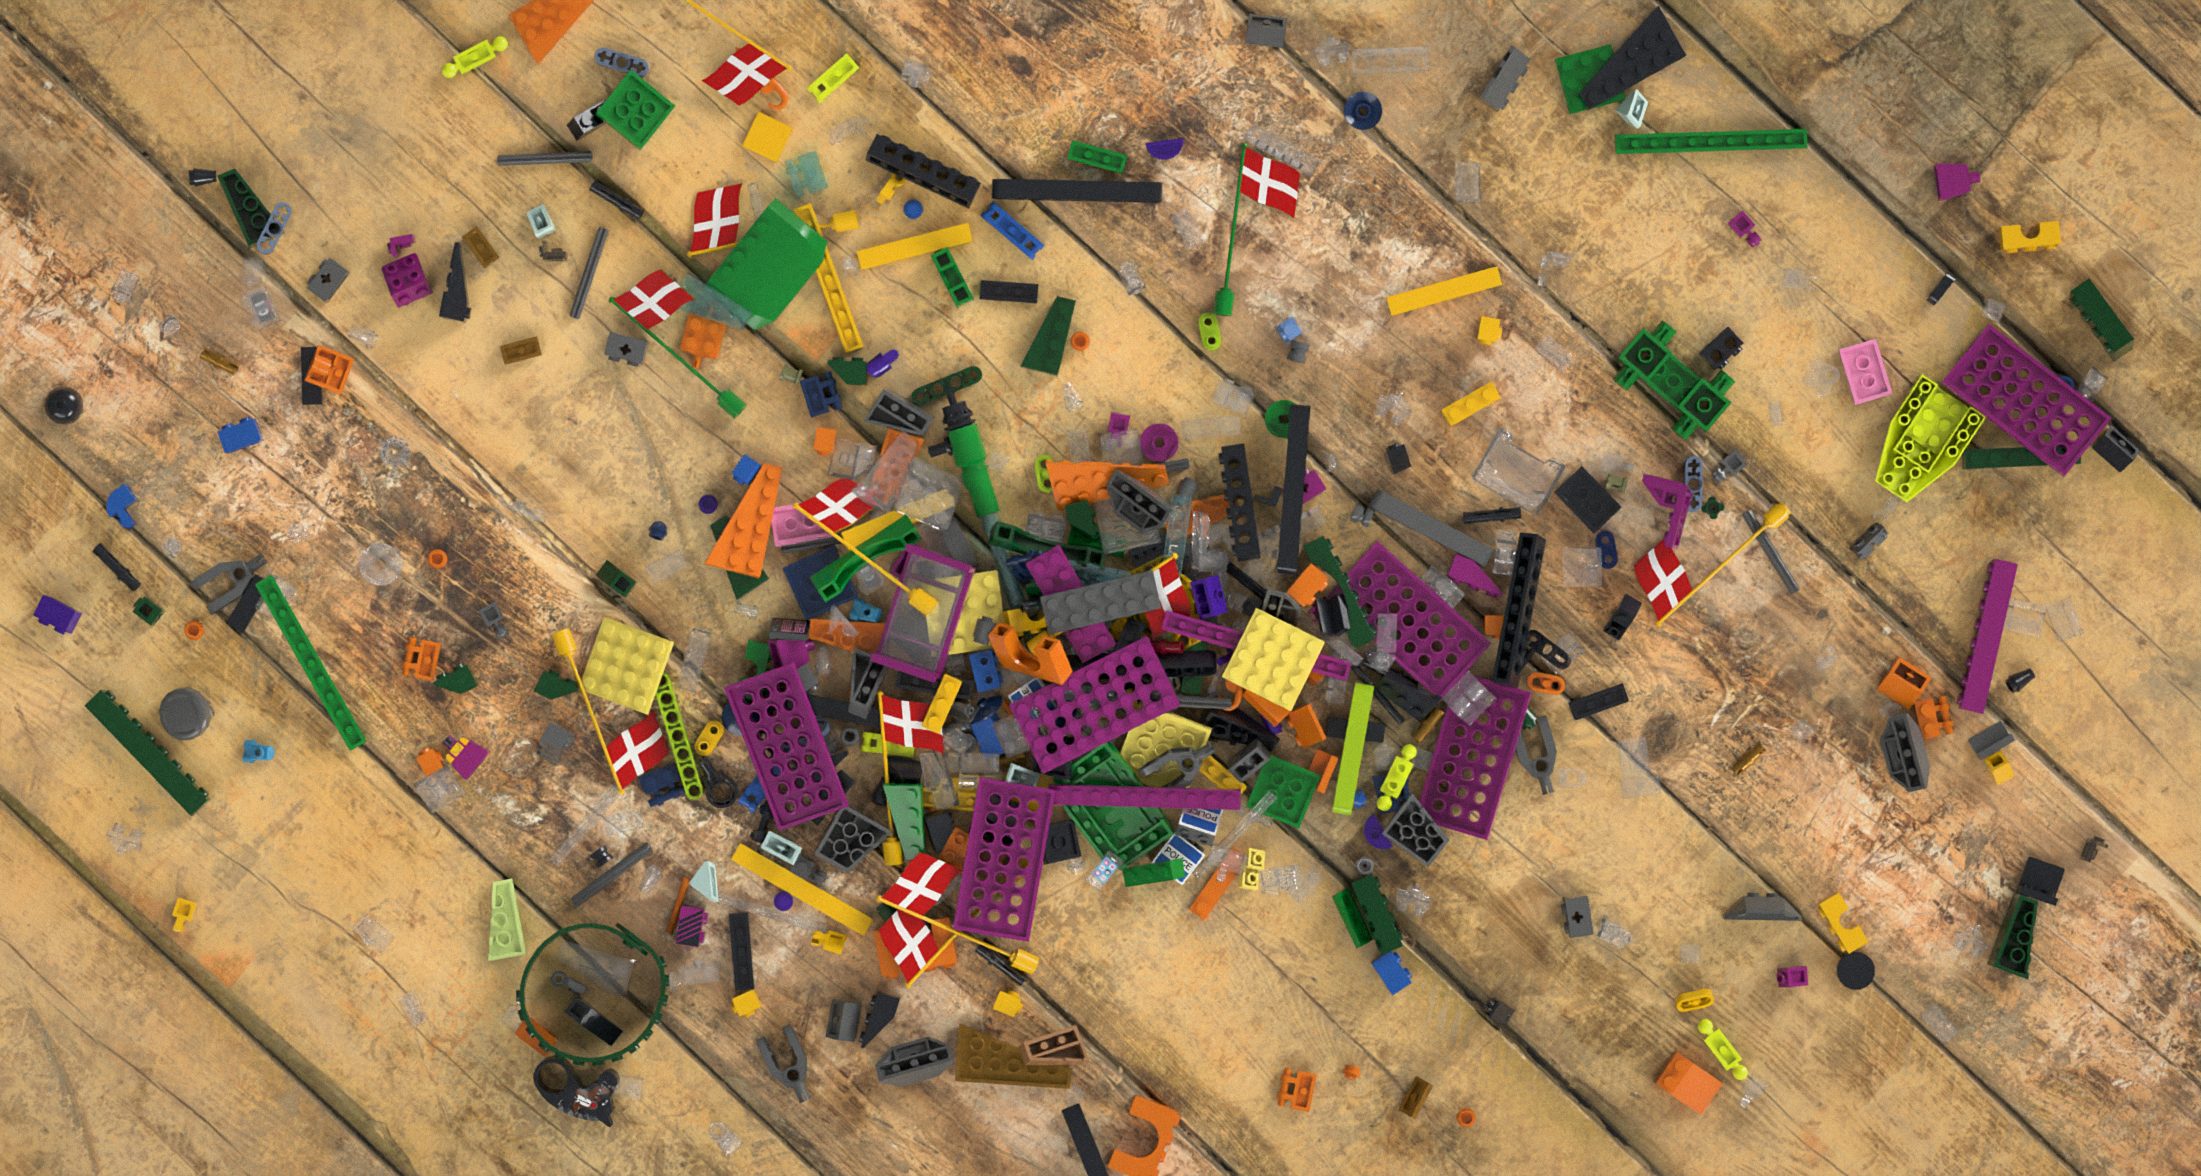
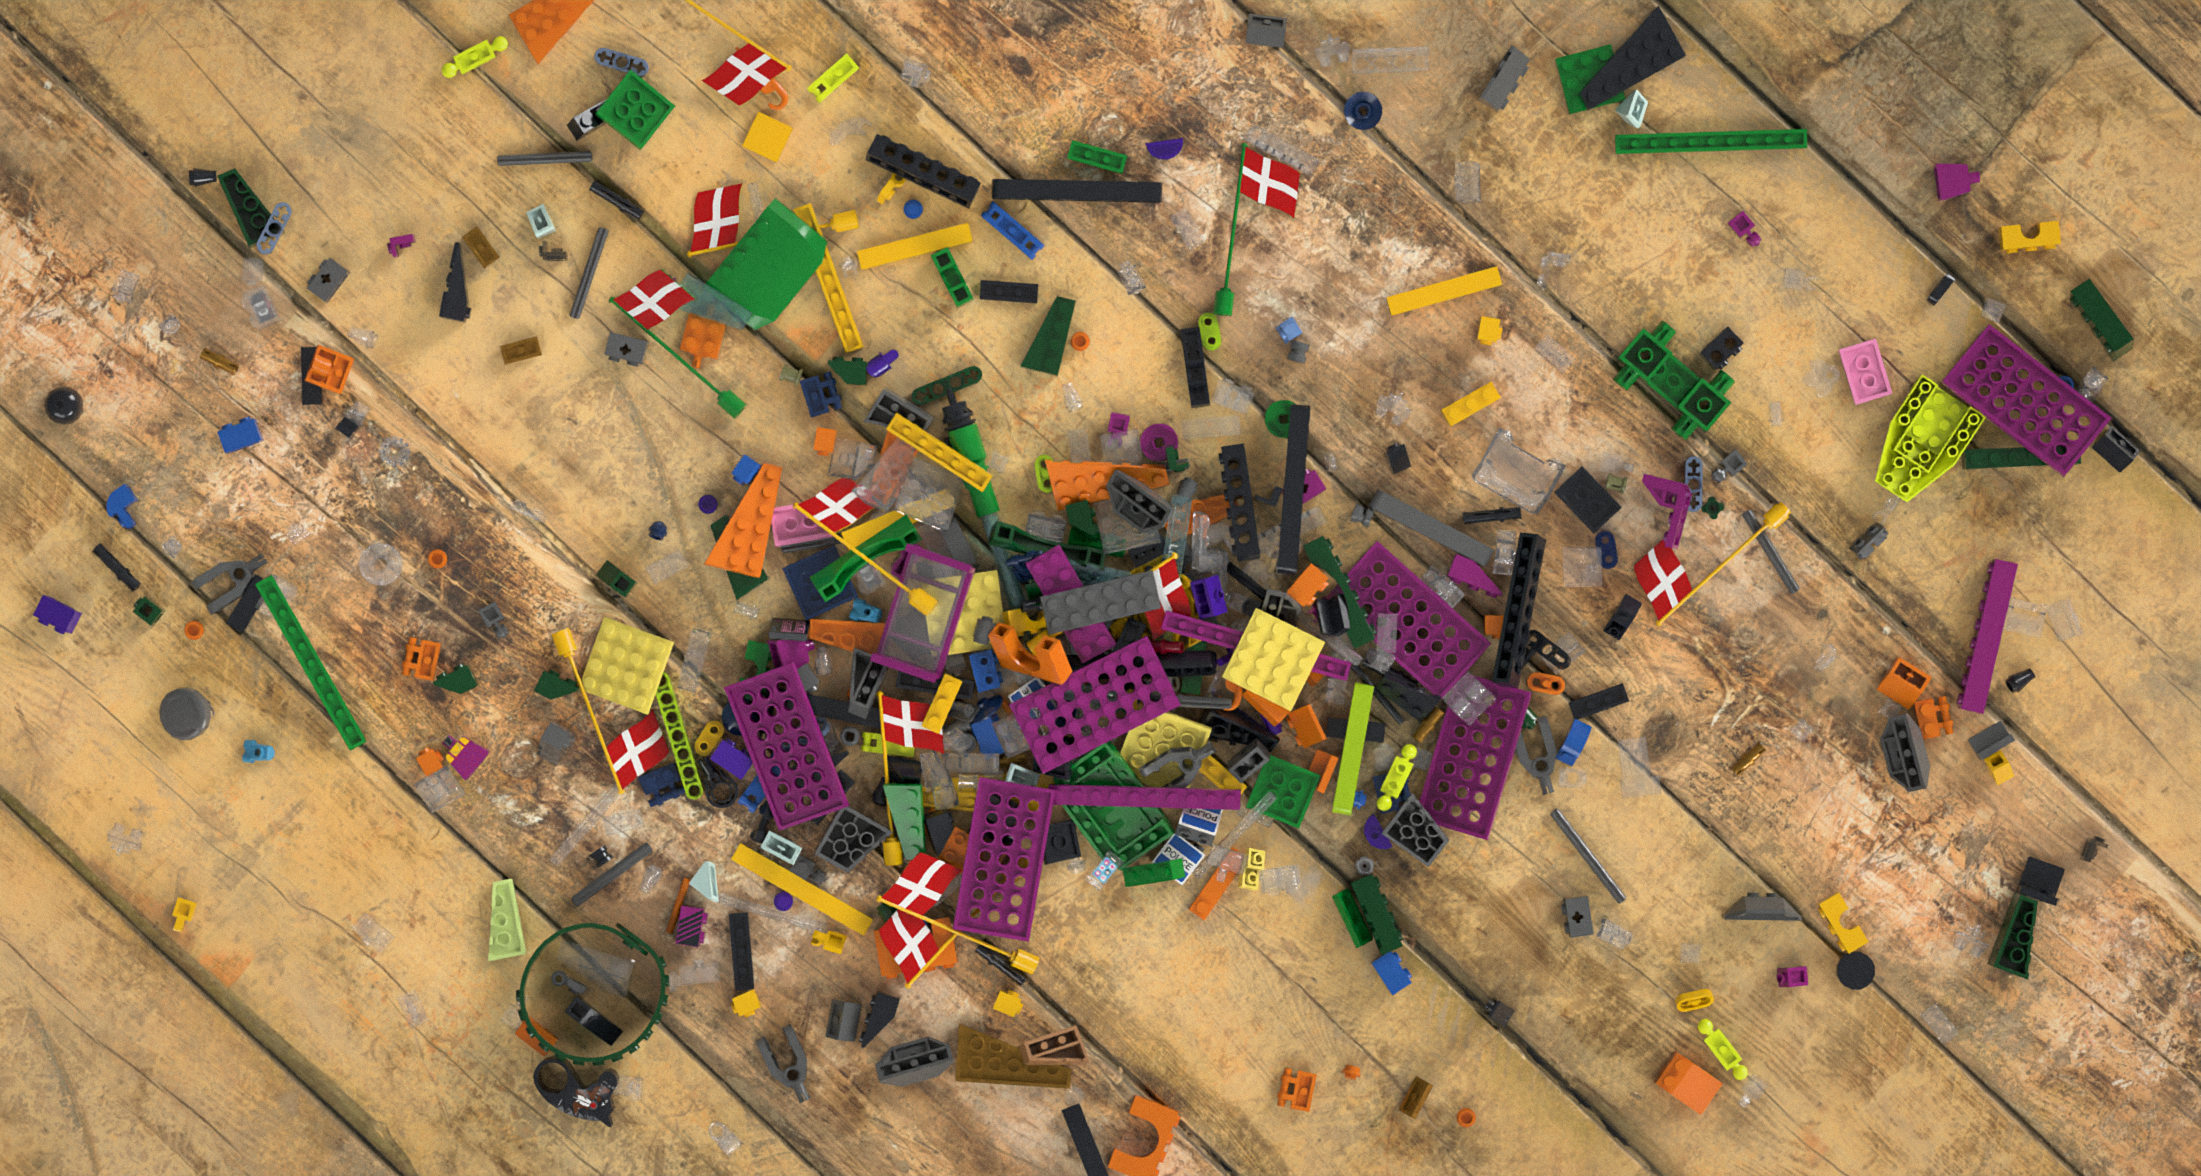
(147, 752): dark green brick -> none
(353, 419): none -> leg
(406, 280): magenta bracket -> none
(731, 758): none -> dark purple brick
(812, 172): clear light blue plate -> none
(838, 619): clear slope -> none
(939, 452): none -> yellow tile
(1172, 456): none -> dark green bracket
(1195, 367): none -> black slope
(1413, 897): clear hips -> none
(1573, 742): none -> blue brick
(1588, 856): none -> dark grey axle

